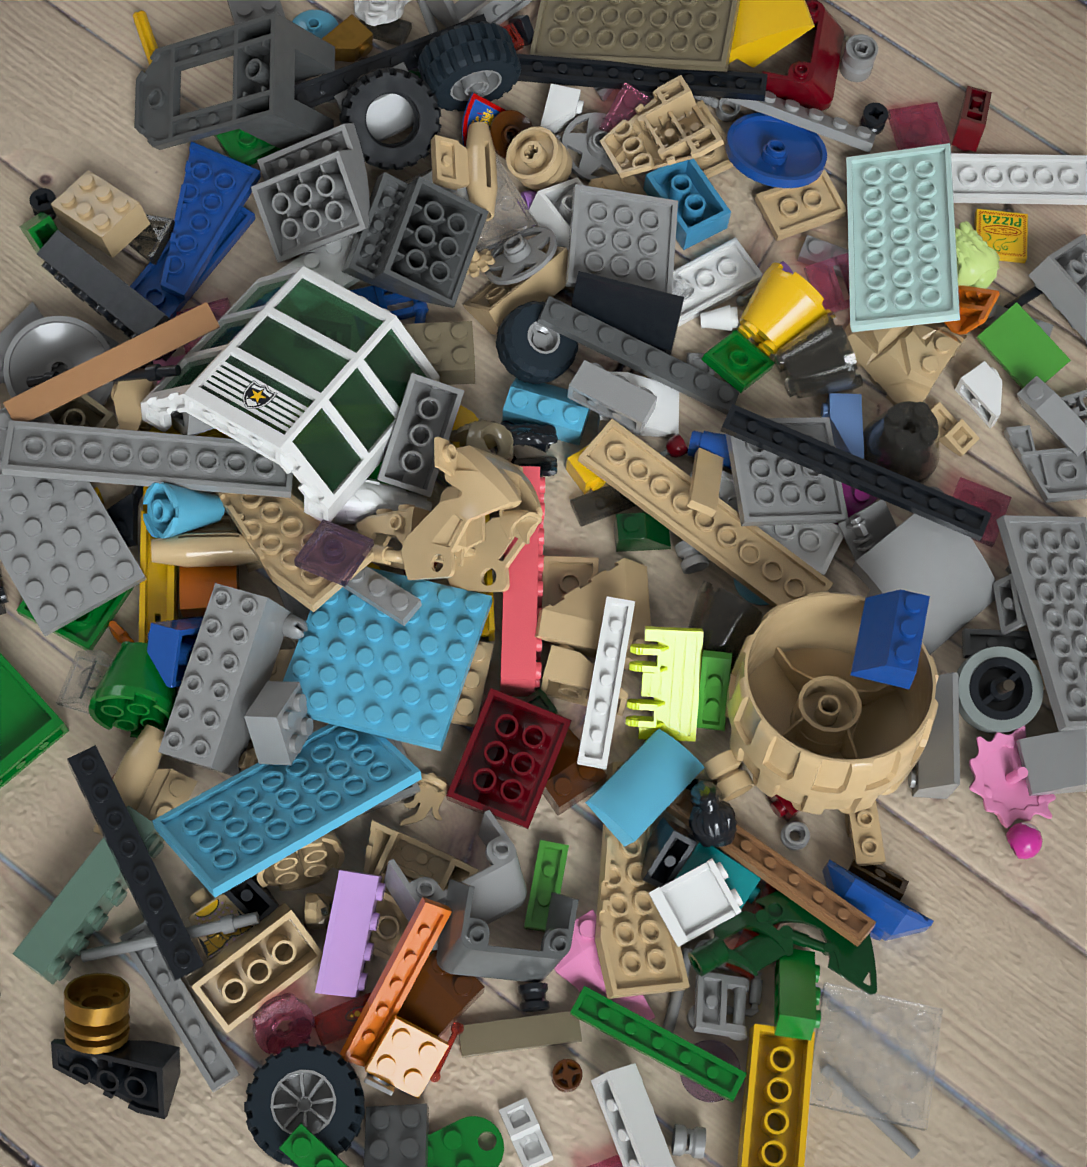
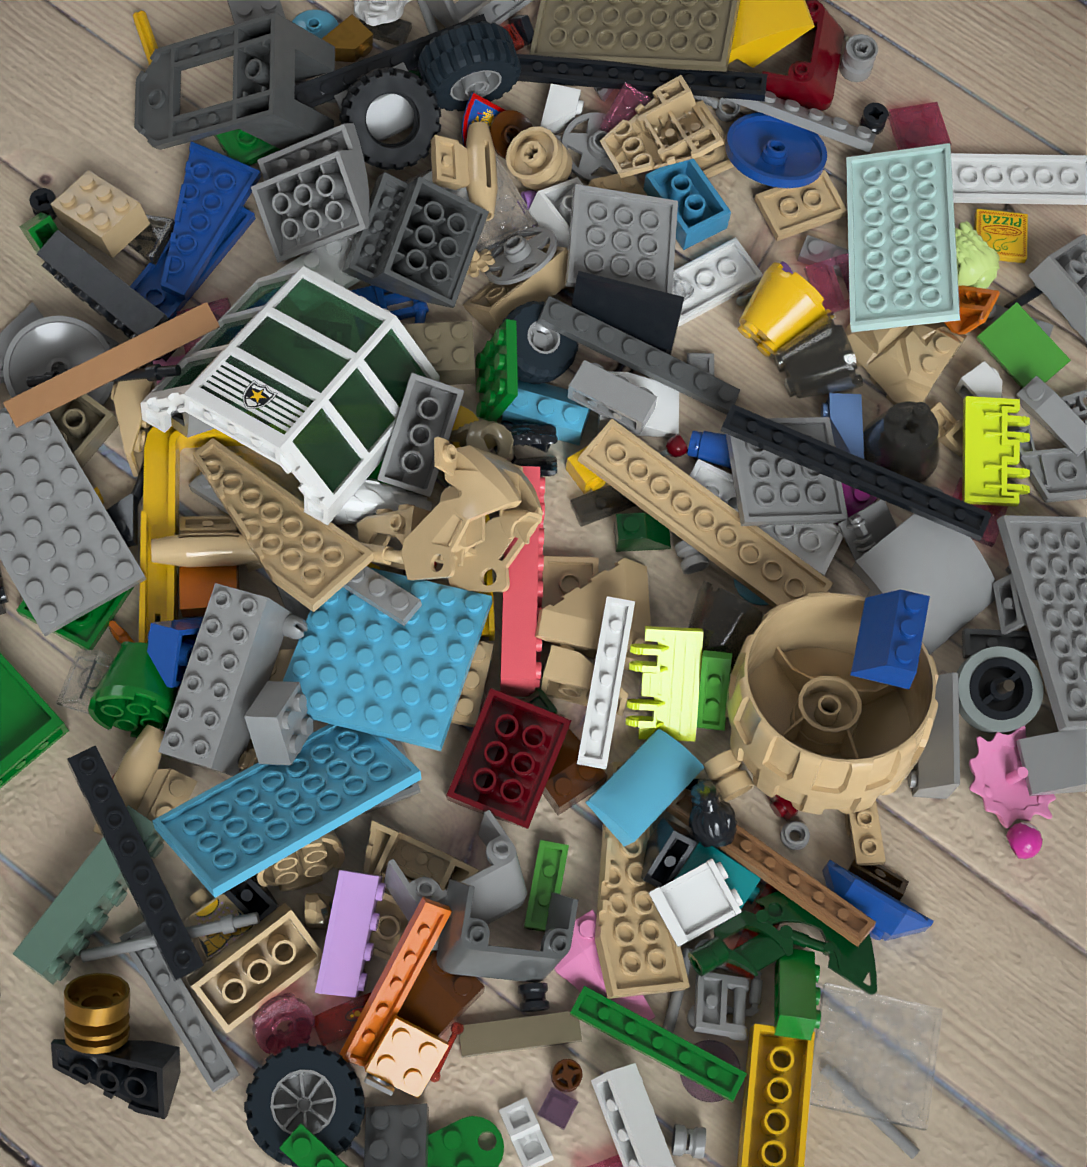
(140, 459): light grey plate -> none
(179, 510): medium azure cone -> none
(334, 552): clear purple plate -> none
(430, 796): tan piece -> none
(497, 372): none -> green plate
(557, 1108): none -> clear purple tile
(705, 482): tan tile -> none
(720, 318): white cone -> none
(738, 361): green plate -> none
(972, 119): dark red slope -> none
(990, 449): none -> neon yellow hinge

